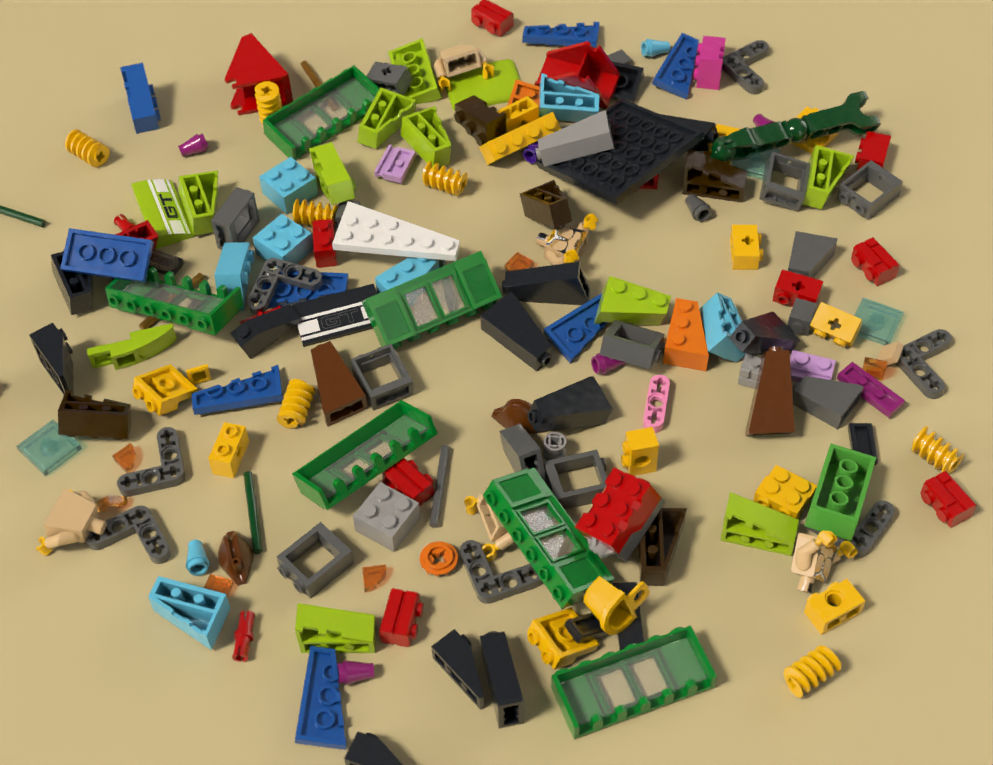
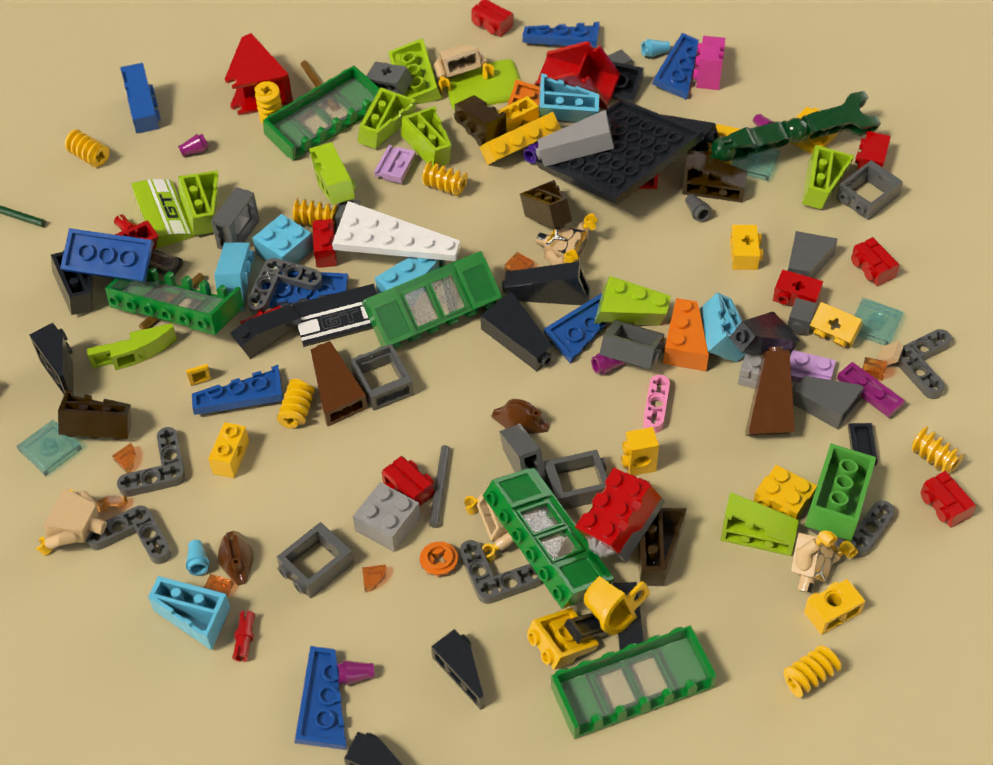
(162, 389): yellow plate -> none
(252, 512): dark green bar -> none
(287, 183): medium azure brick -> none
(335, 629): lime wedge -> none
(364, 454): green window -> none
(400, 617): red brick -> none
(502, 679): black slope -> none
(554, 446): light grey wheel -> none
(570, 407): black slope -> none
(735, 64): dark grey beam -> none
(780, 194): dark grey window -> none

